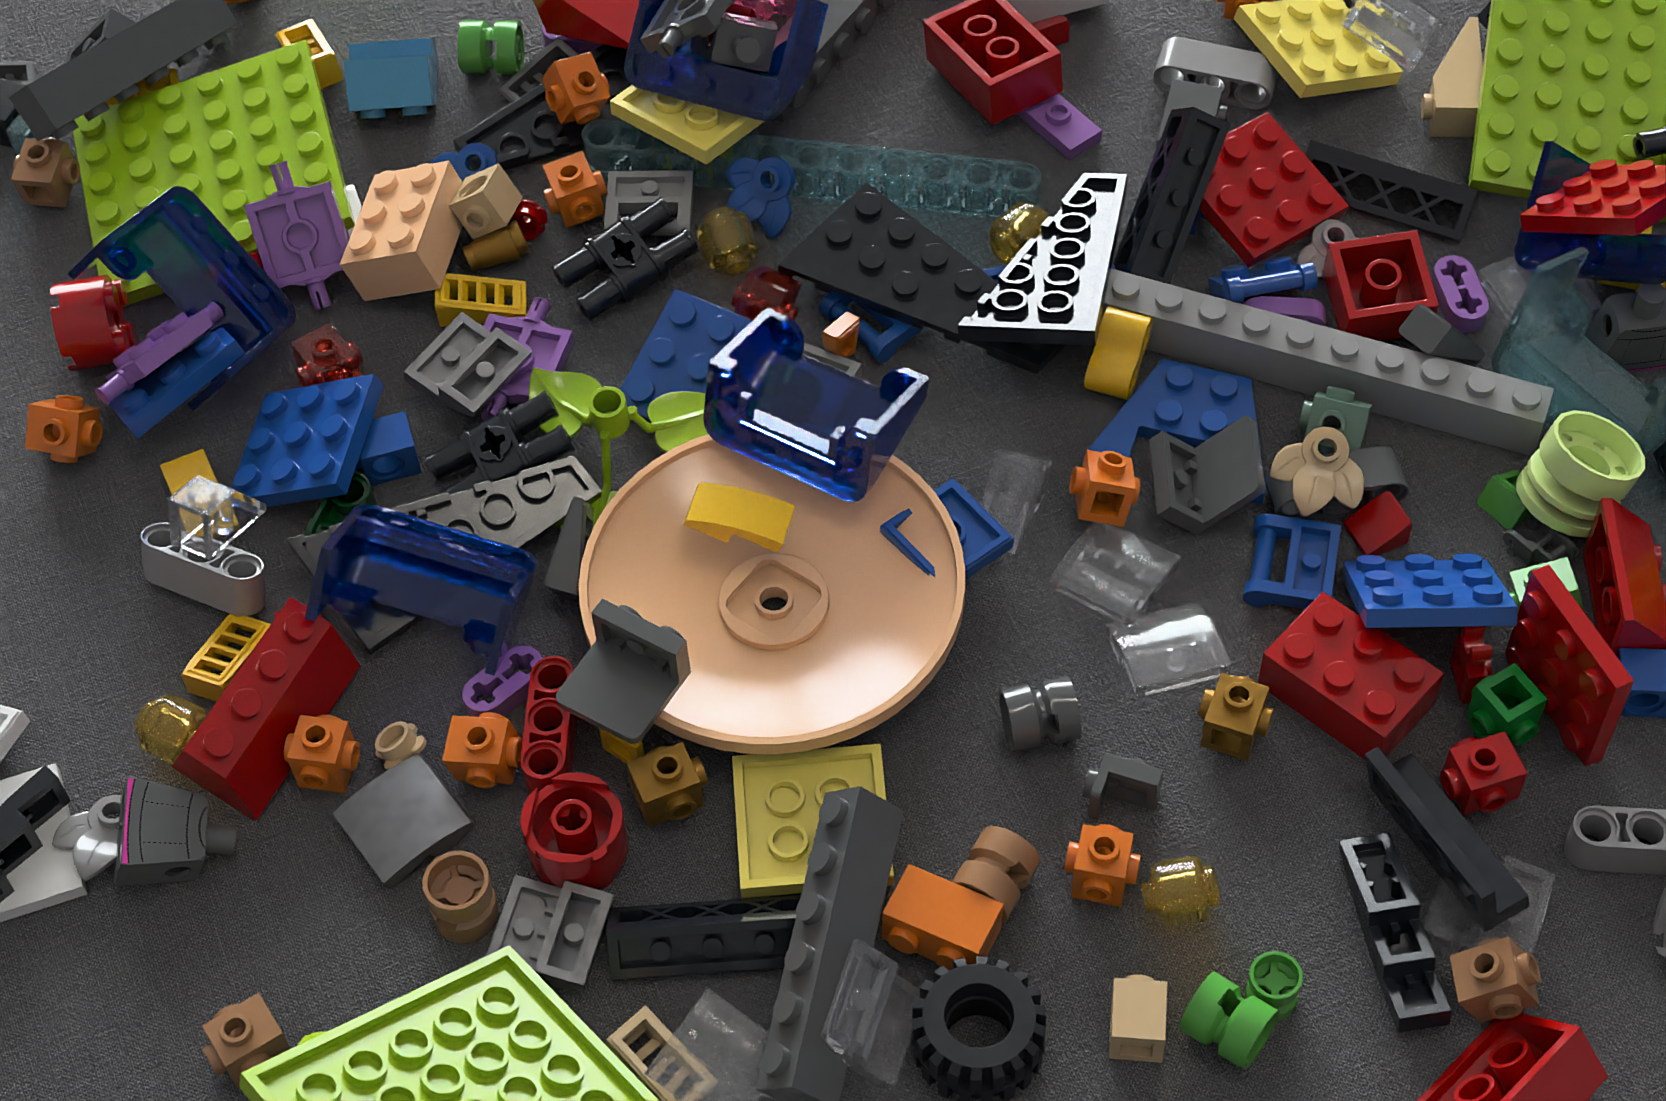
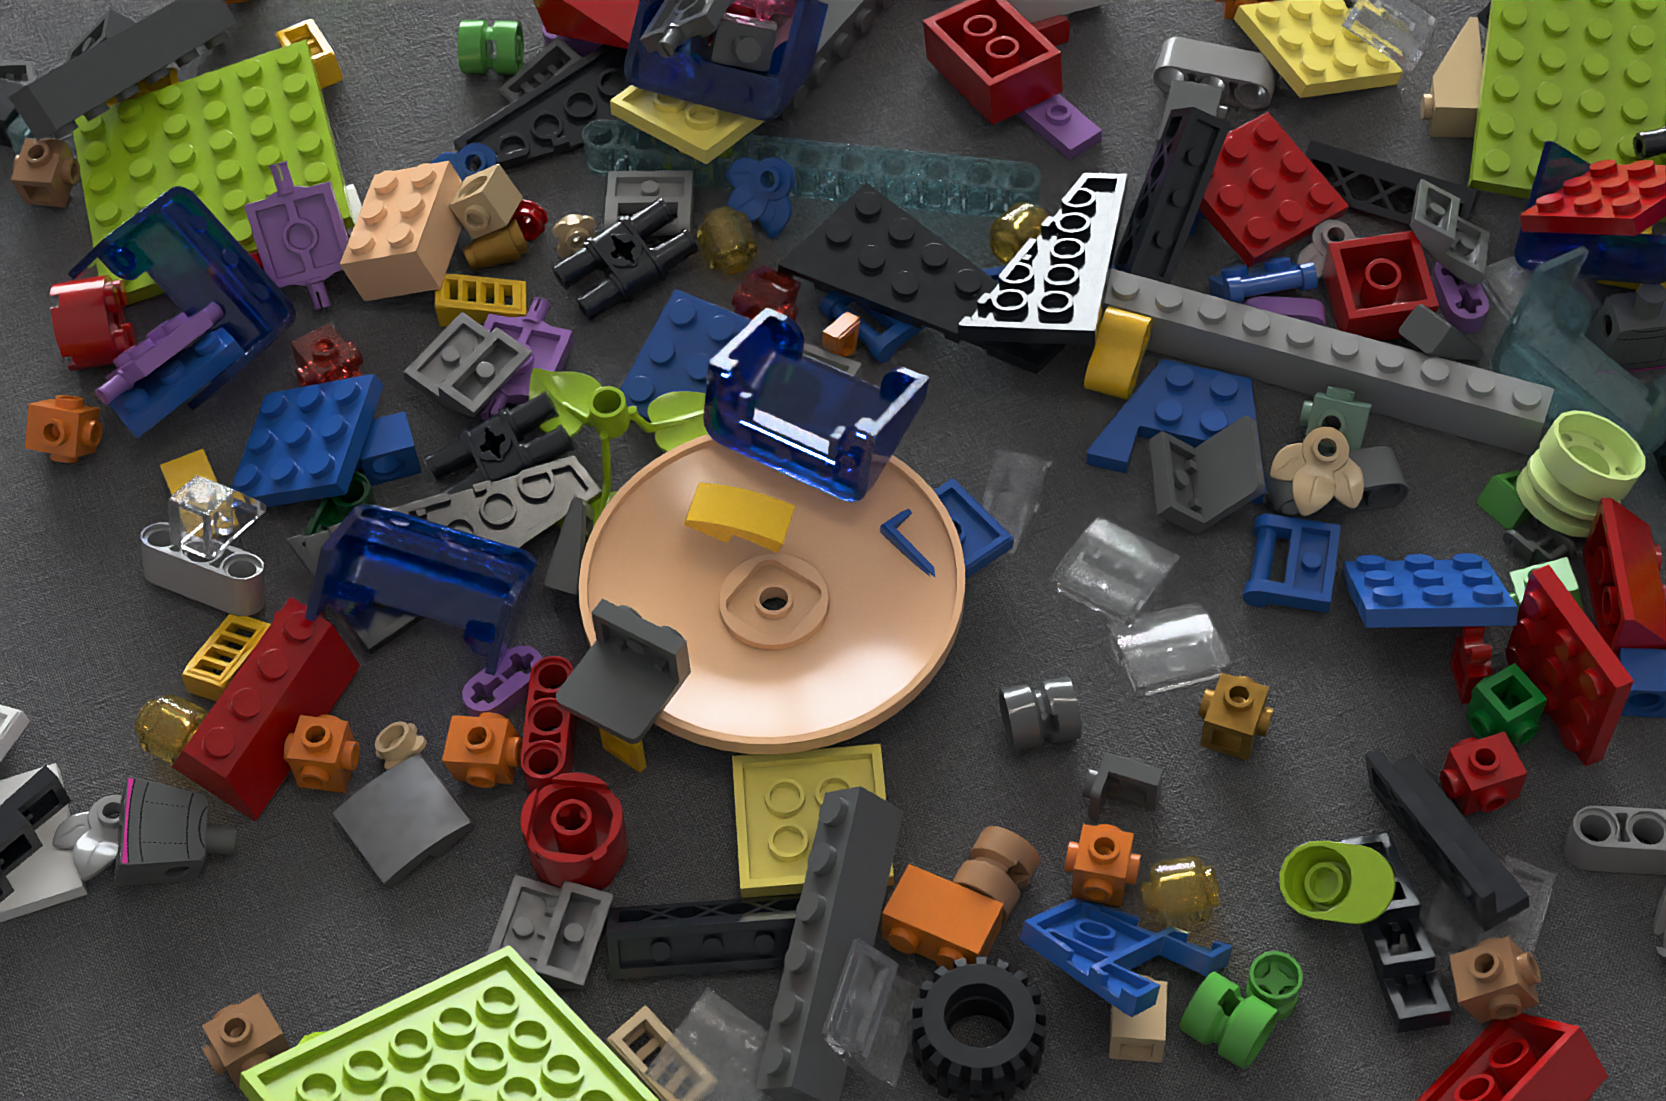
(392, 76): dark azure piece -> none
(460, 896): medium nougat wheel -> none
(570, 227): none -> tan plate
(574, 189): orange brick -> none
(576, 89): orange brick -> none
(667, 783): pearl gold brick -> none
(1103, 944): none -> blue wing
(1104, 487): orange brick -> none
(1337, 882): none -> lime cap
(1349, 678): red brick -> none
(1379, 525): red slope -> none
(1446, 236): none -> flat silver slope

